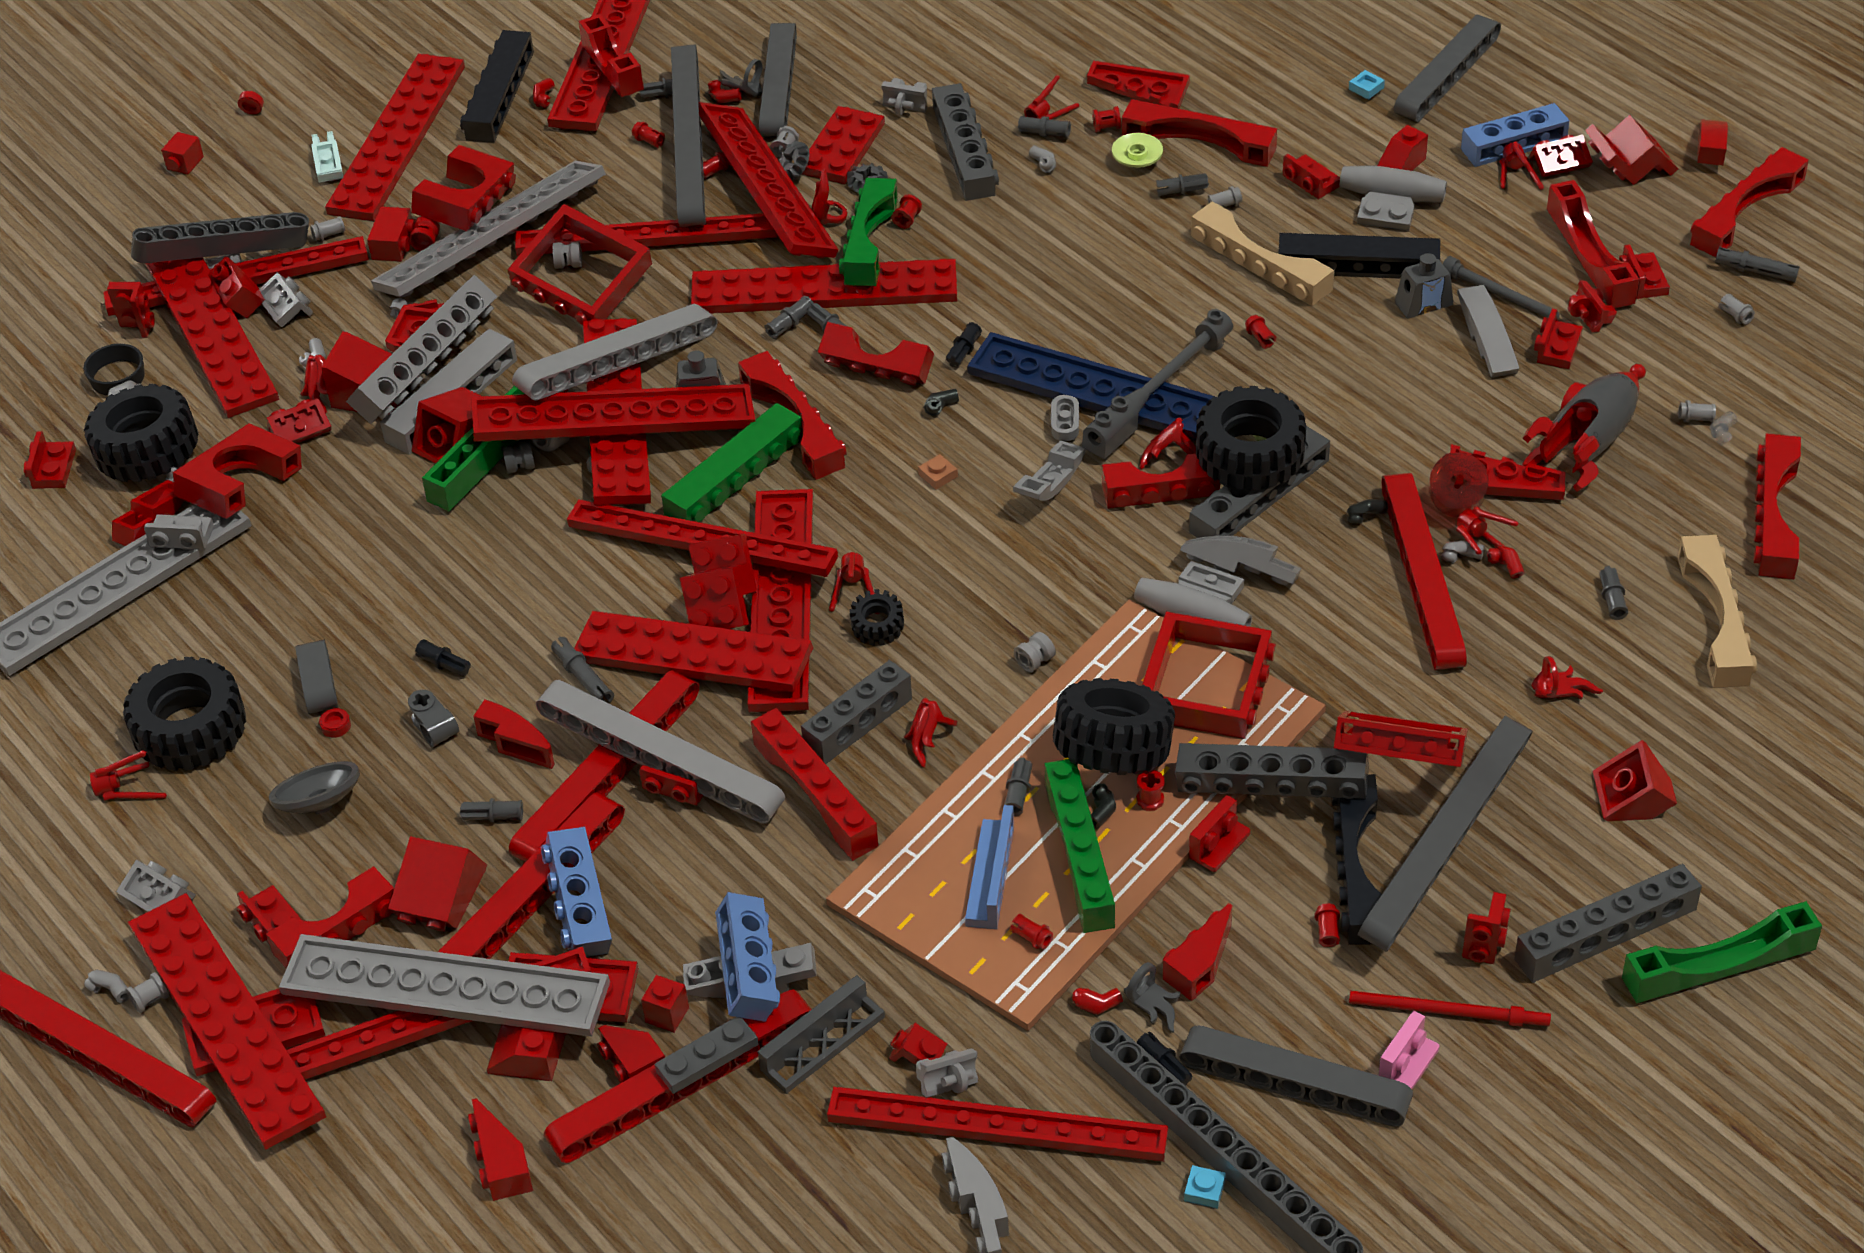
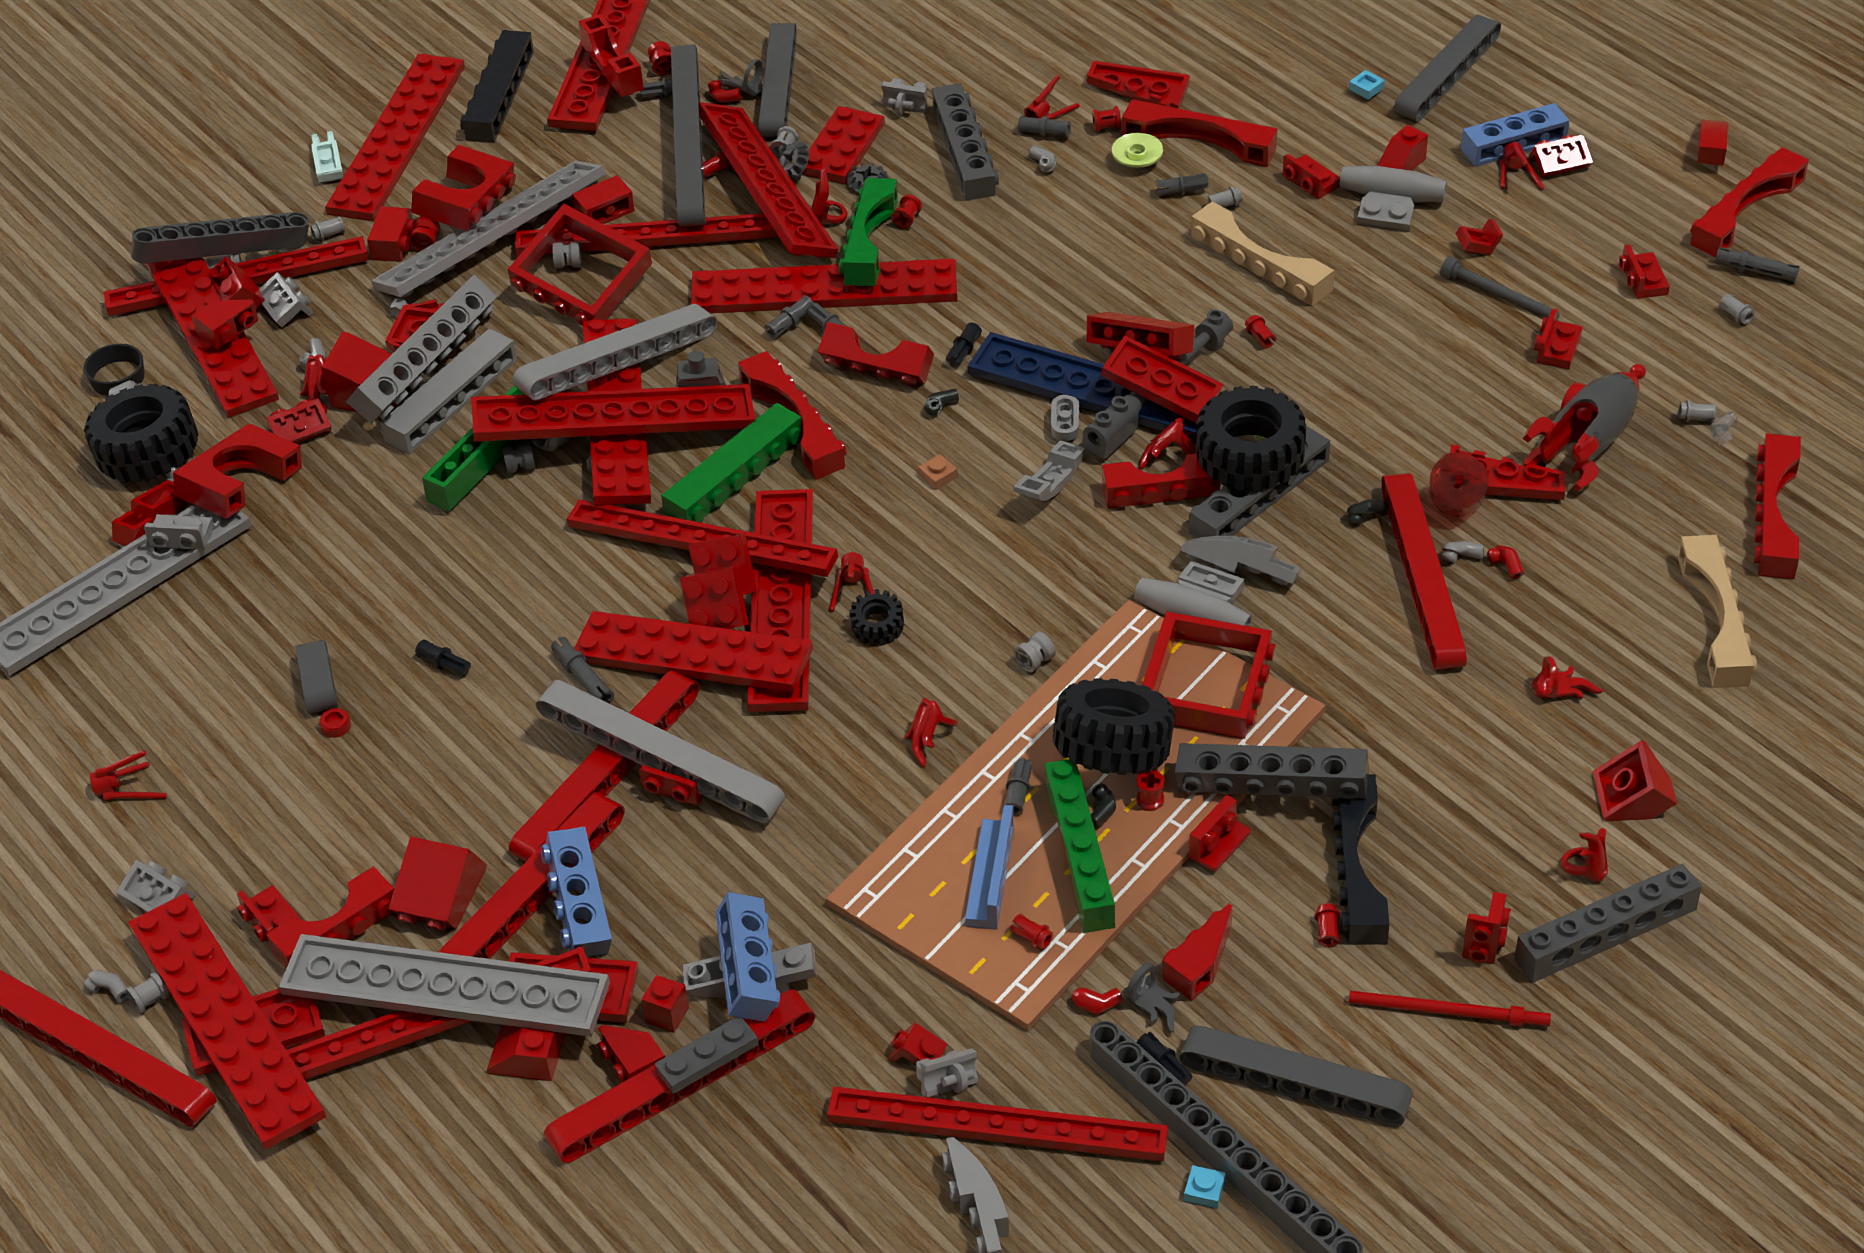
(49, 462): red bracket -> none
(131, 306): red bracket -> none
(177, 687): black tyre -> none
(182, 153): red brick -> none
(224, 320): none -> red slope
(250, 102): red tile -> none
(315, 788): dark grey dish -> none
(431, 717): dark grey piece -> none
(442, 422): red slope -> none
(492, 810): dark grey axle -> none
(503, 1155): red slope -> none
(513, 734): red slope -> none
(539, 92): red arm -> none
(605, 200): none -> red brick
(643, 132): red pin -> none
(660, 57): none -> red wheel
(812, 1027): dark grey fence -> none
(845, 817): red arch -> none
(858, 711): dark grey brick -> none
(1160, 378): none -> red plate
(1161, 335): none -> red brick
(1359, 254): black brick -> none
(1400, 738): red window -> none
(1408, 1052): bright pink bracket -> none
(1424, 287): dark grey torso -> none
(1444, 834): dark grey beam -> none
(1473, 524): red plant -> none
(1478, 240): none -> red bracket
(1488, 331): light grey slope -> none
(1571, 214): red arch -> none
(1590, 307): red hips -> none
(1595, 857): none -> red piece
(1613, 593): dark grey axle -> none
(1630, 150): red bracket -> none
(1668, 970): green arch -> none

